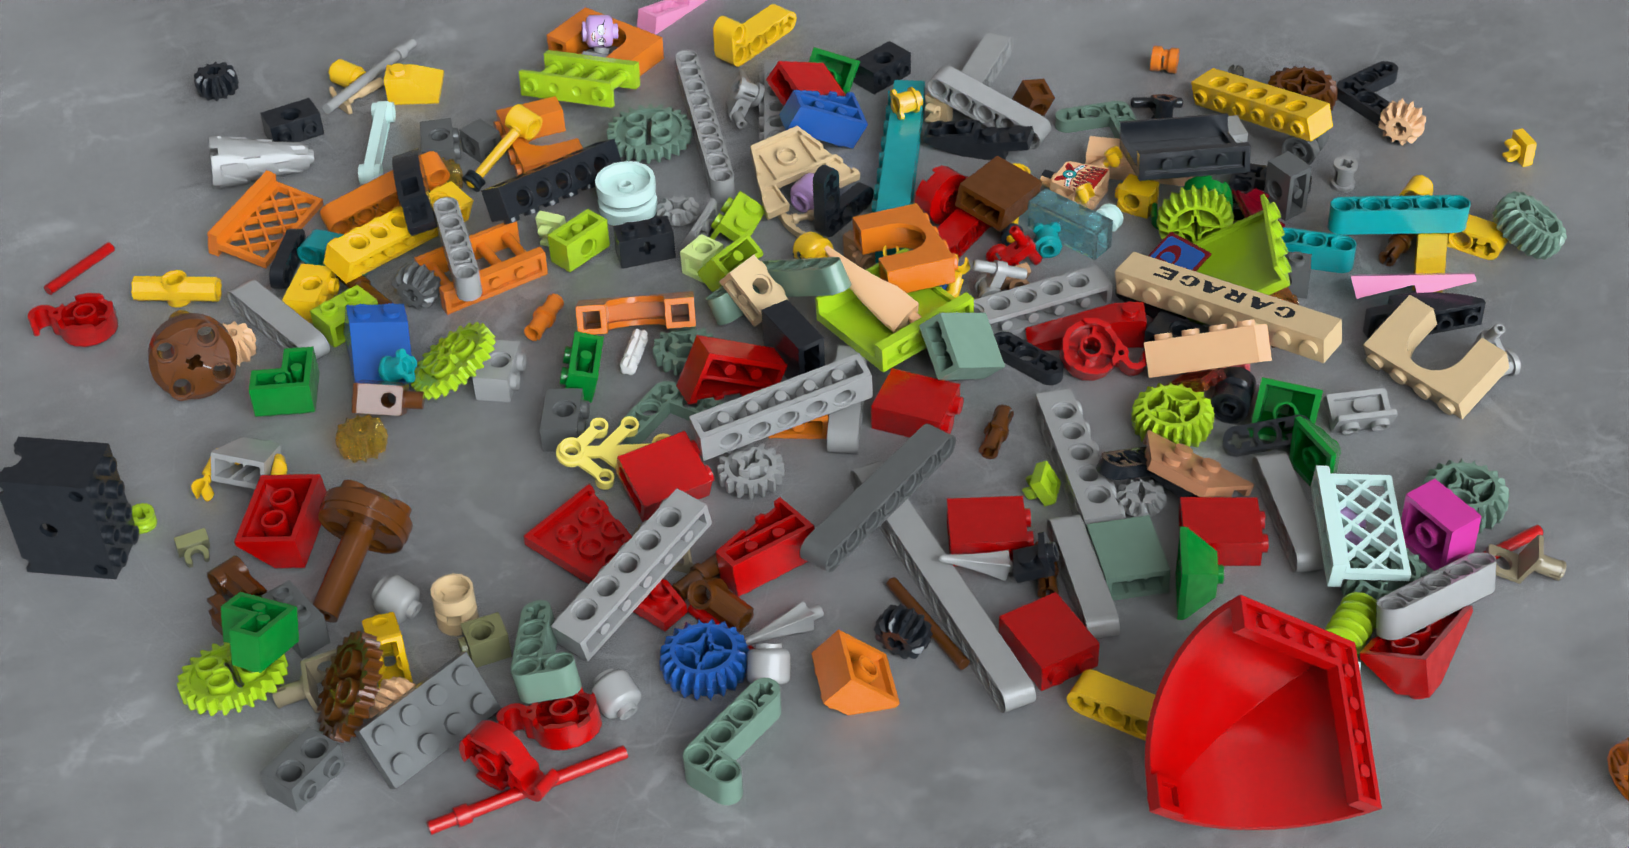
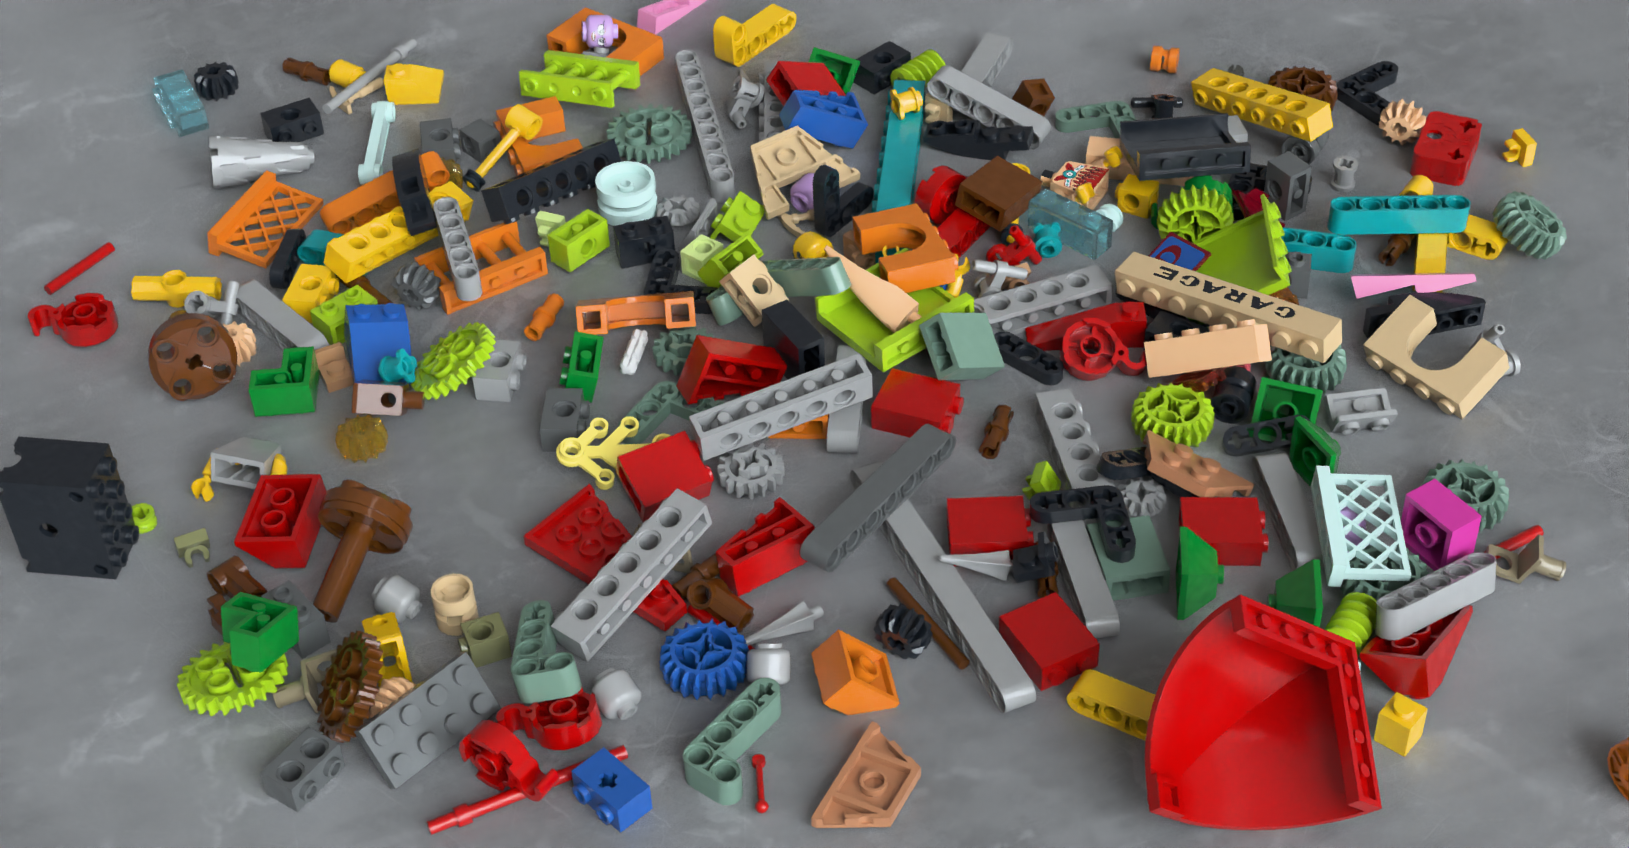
(179, 103): none -> clear light blue brick
(203, 304): none -> light grey piece
(306, 71): none -> reddish brown pin
(334, 367): none -> medium nougat bracket
(611, 790): none -> blue brick
(671, 272): none -> black beam
(759, 762): none -> red hinge
(869, 786): none -> nougat wing
(919, 68): none -> lime piece
(1099, 510): none -> black beam
(1300, 593): none -> green slope
(1307, 372): none -> sand green gear
(1400, 724): none -> yellow brick
(1446, 148): none -> red axle

